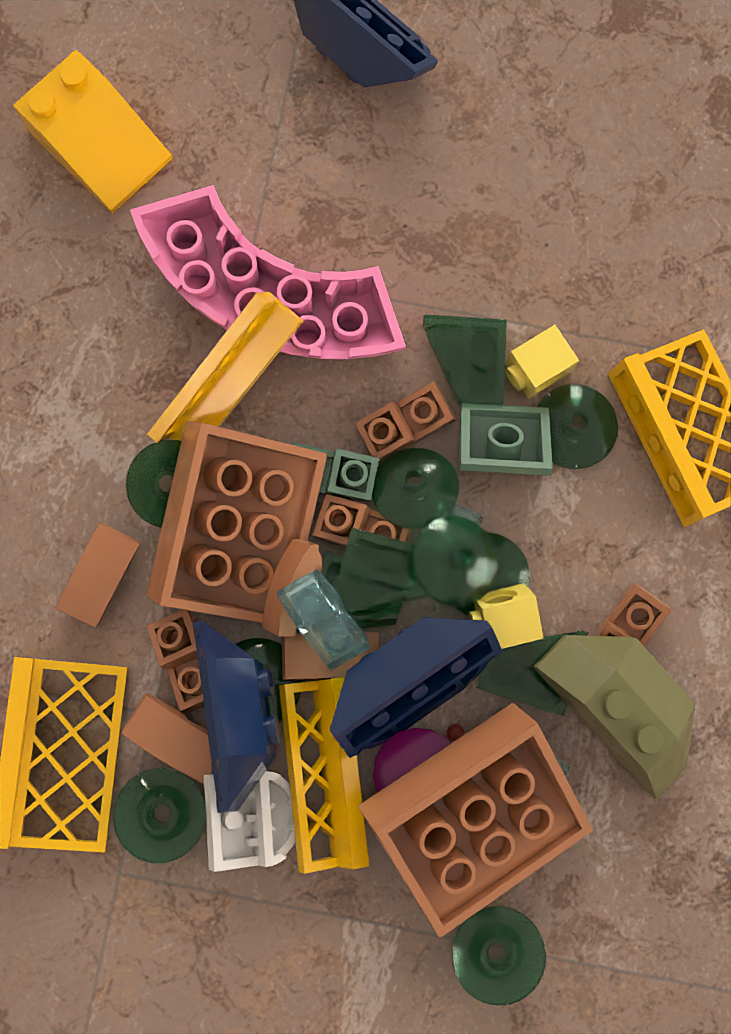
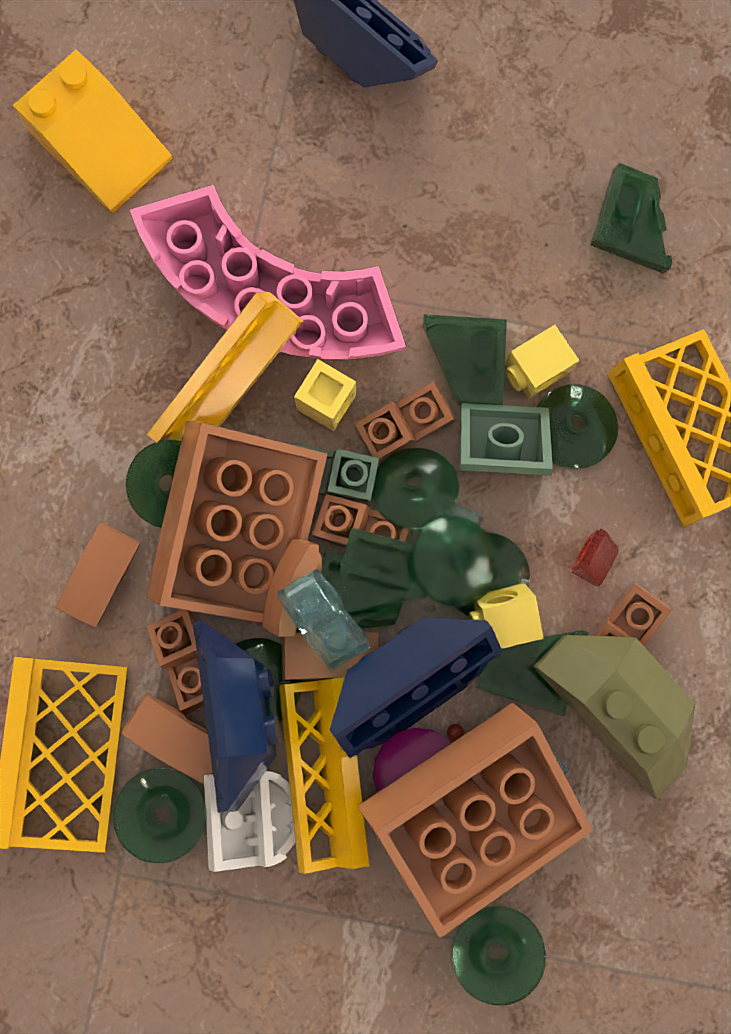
(325, 395): none -> light yellow brick
(595, 558): none -> clear red slope
(632, 219): none -> clear green wing

